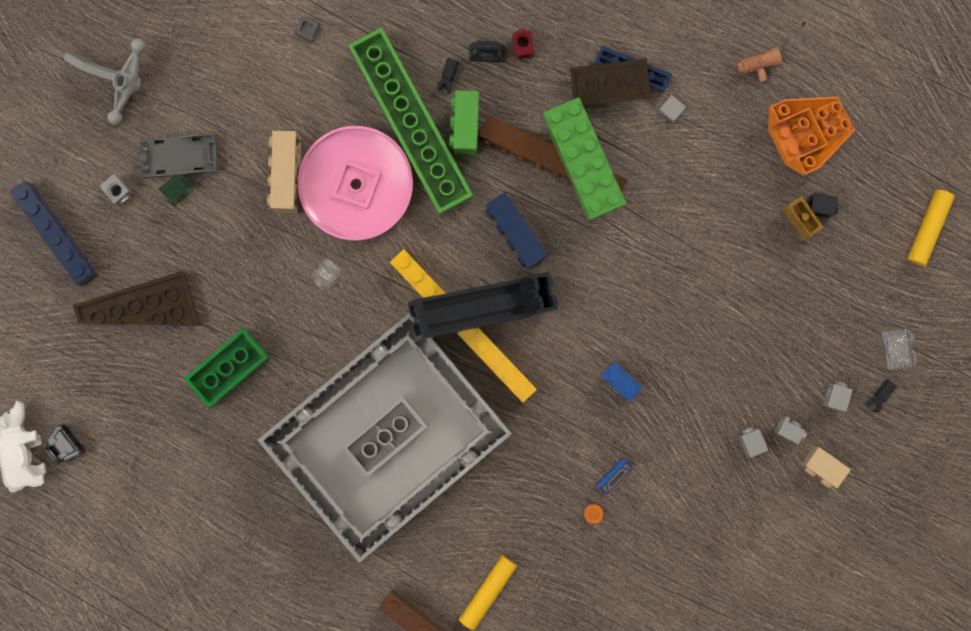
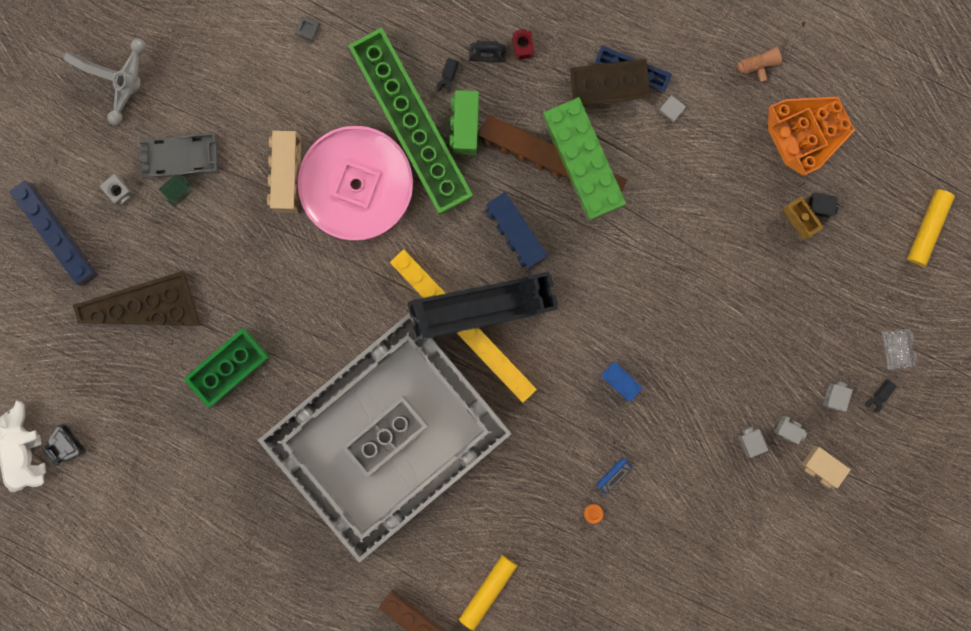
(326, 274): clear brick -> none

